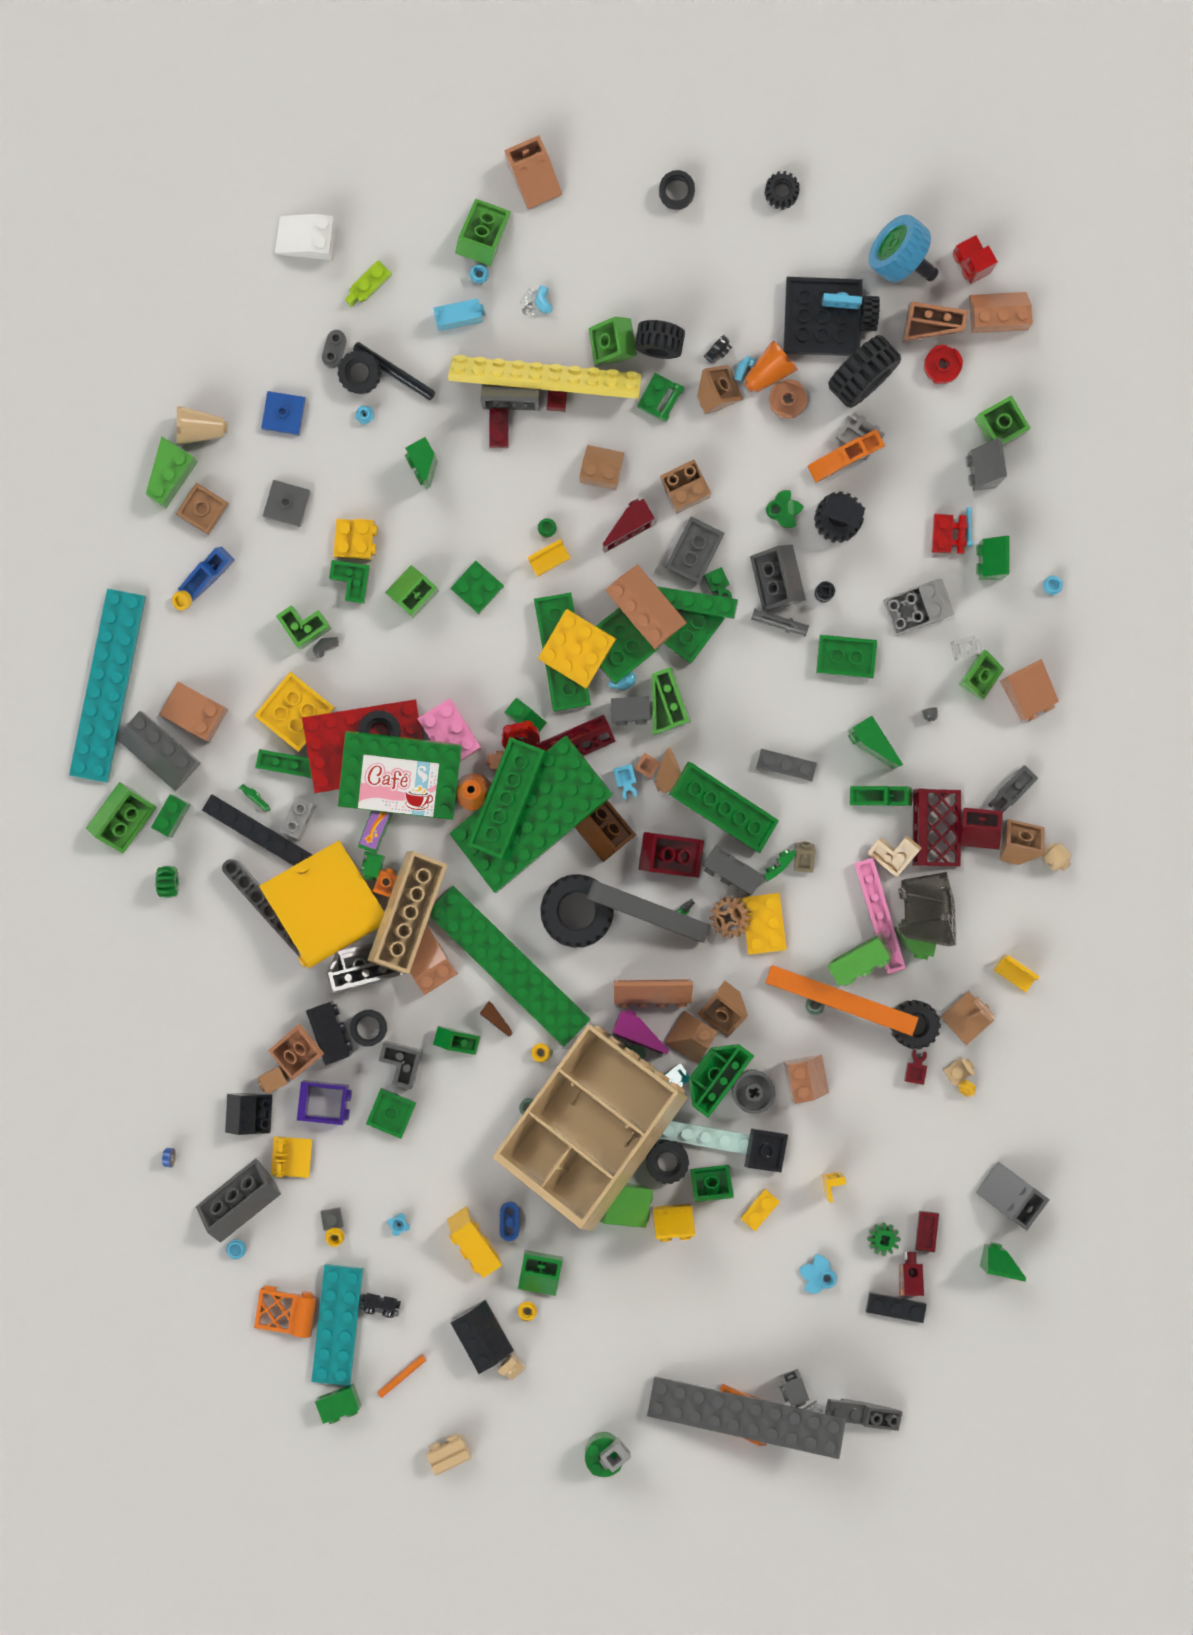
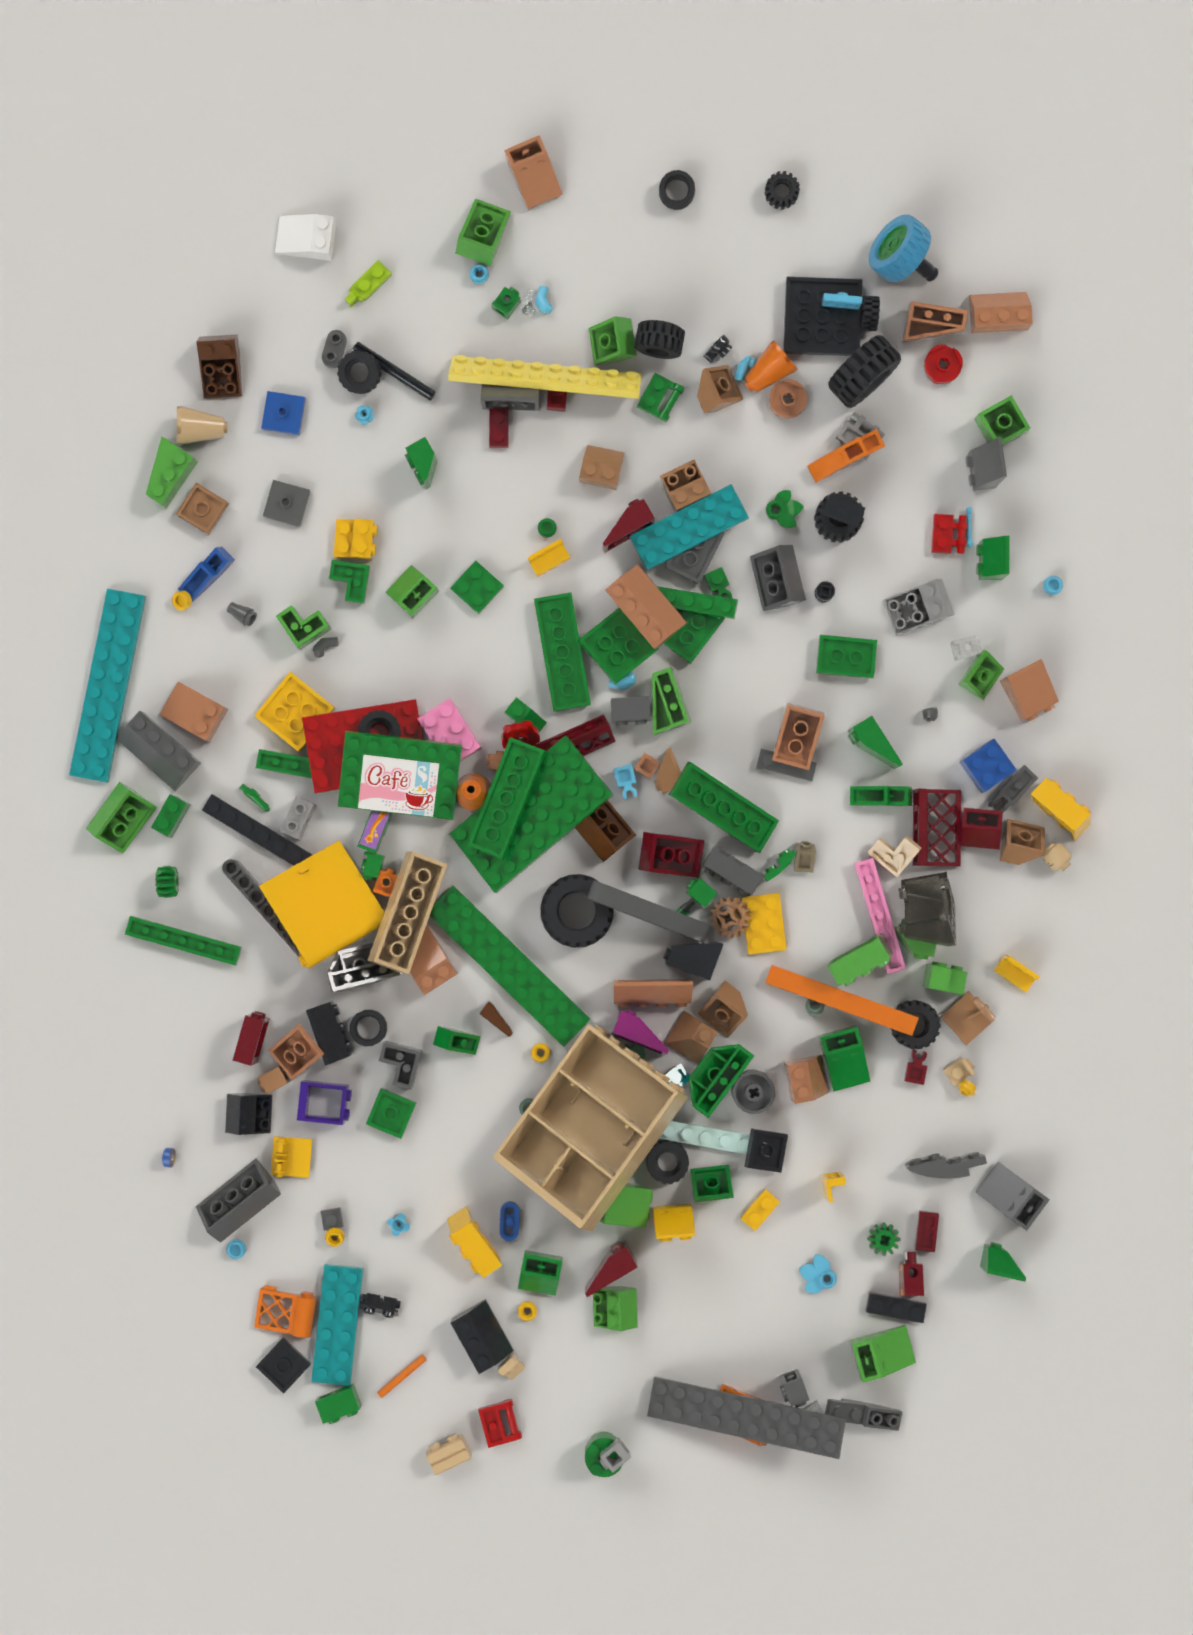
(183, 940): none -> green plate
(220, 366): none -> reddish brown slope
(243, 614): none -> dark grey cone
(251, 1038): none -> dark red window
(283, 1365): none -> black plate
(458, 314): medium azure brick -> none
(493, 1423): none -> red plate
(506, 308): none -> green brick
(576, 648): yellow plate -> none
(614, 1265): none -> dark red slope
(615, 1308): none -> bright green slope
(689, 527): none -> teal plate
(694, 958): none -> black slope
(700, 892): none -> green brick
(758, 616): dark grey pin -> none
(798, 736): none -> nougat slope
(844, 1058): none -> green slope
(882, 1353): none -> bright green slope
(938, 1167): none -> dark grey slope
(945, 979): none -> bright green brick
(974, 259): red brick -> none
(987, 766): none -> blue brick
(1062, 807): none -> yellow wedge

